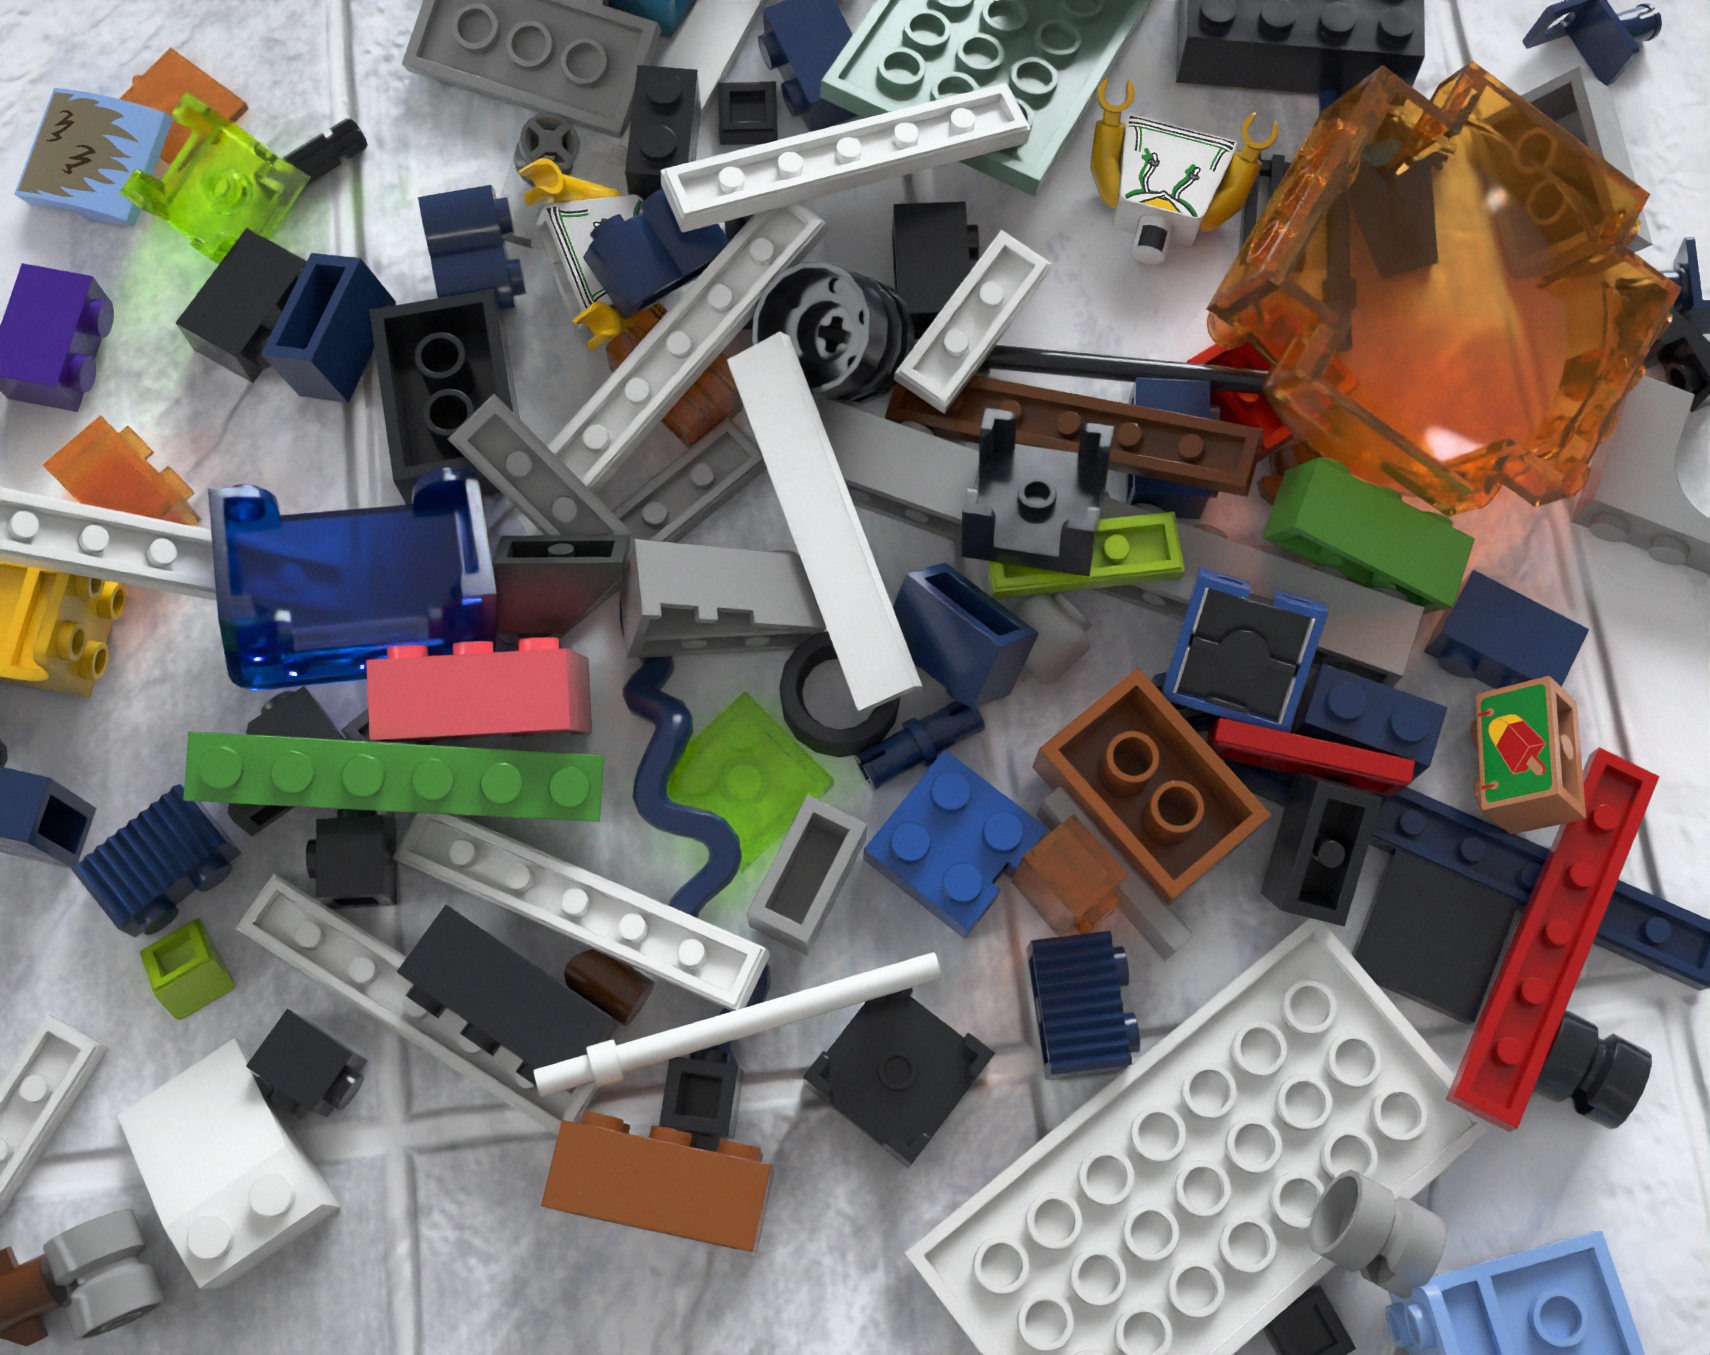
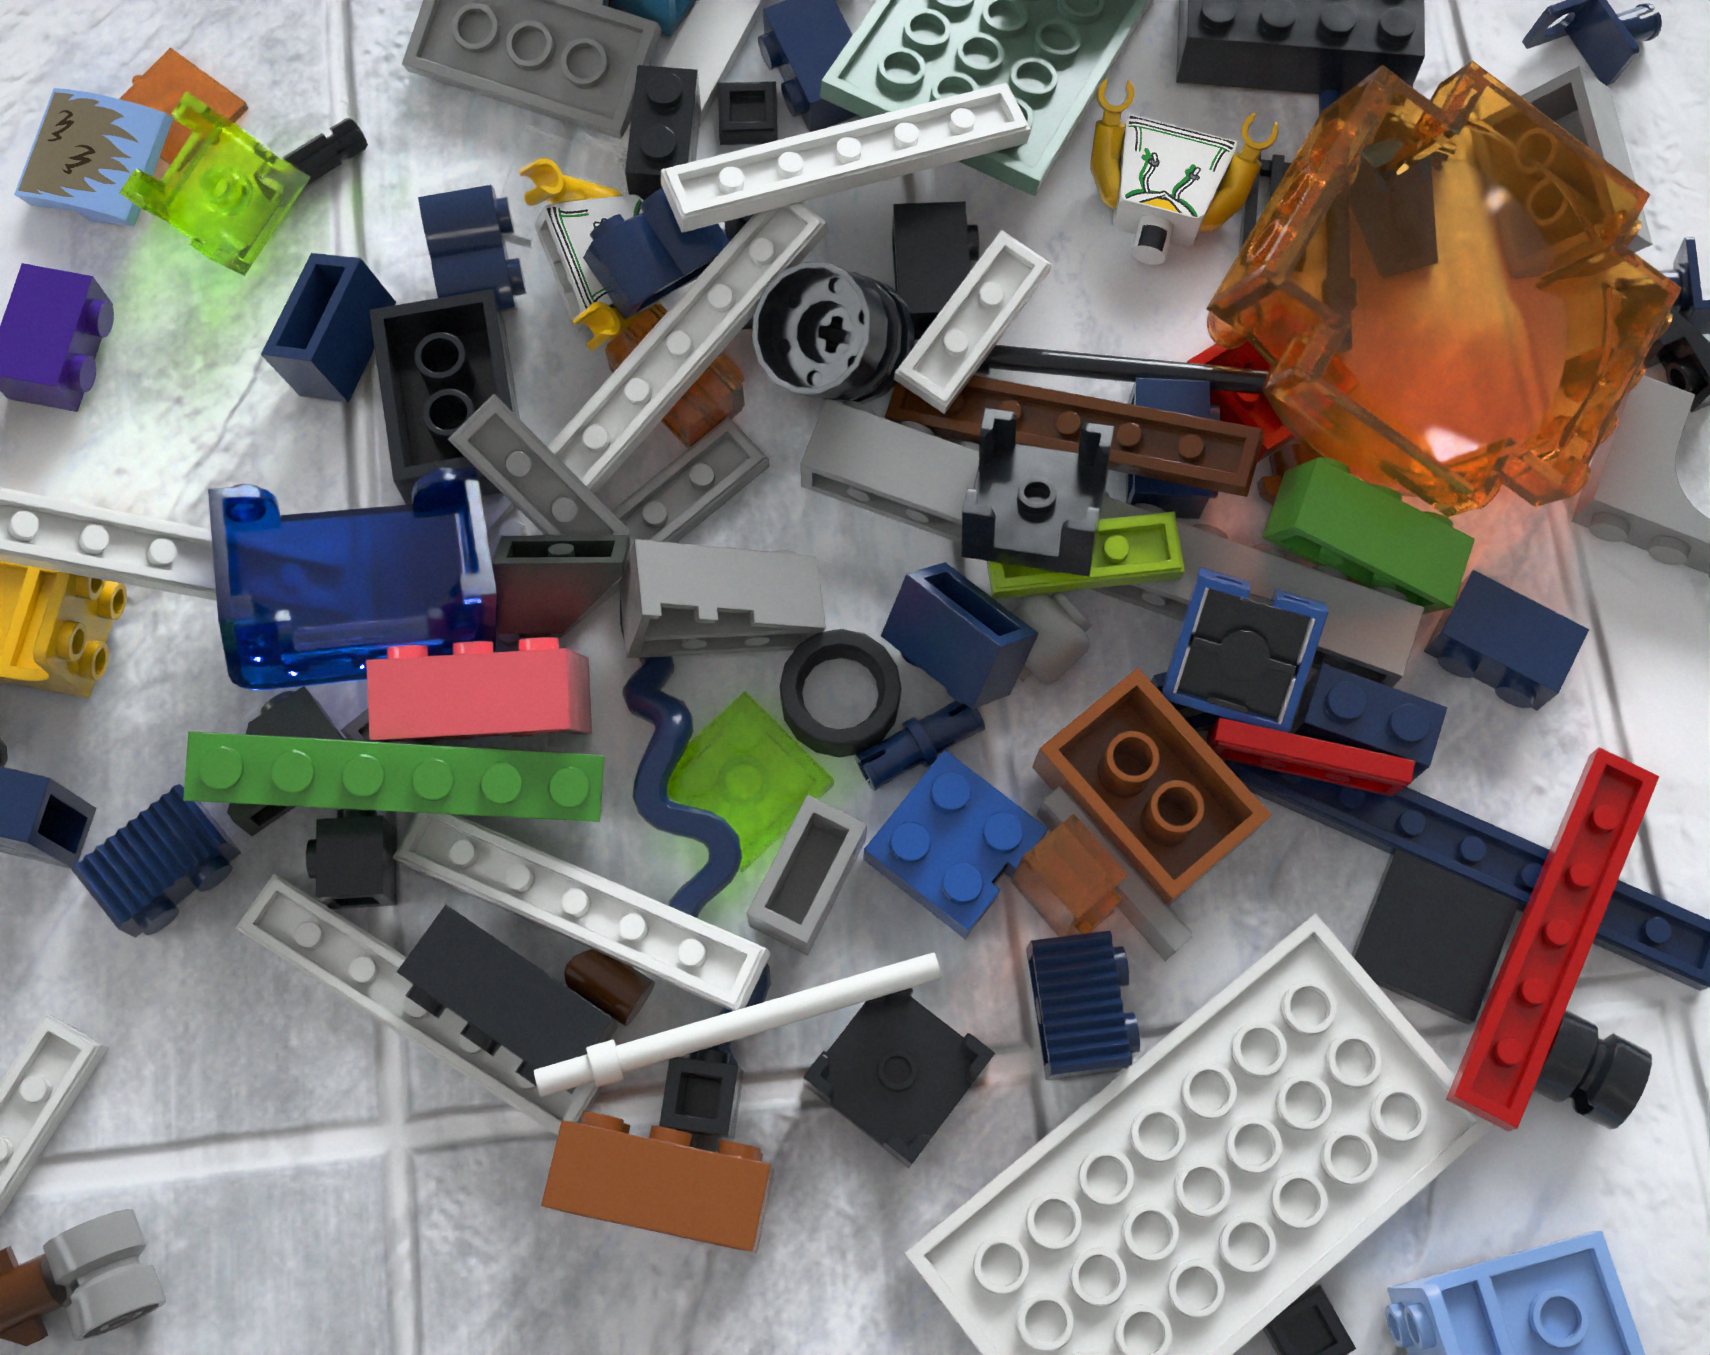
(114, 474): clear orange brick -> none
(186, 970): lime slope -> none
(224, 1167): white slope -> none
(241, 304): black brick -> none
(307, 1067): black brick -> none
(548, 136): dark grey wheel -> none
(824, 523): white tile -> none
(1320, 847): black brick -> none
(1370, 1231): light grey wheel -> none
(1528, 756): brick -> none

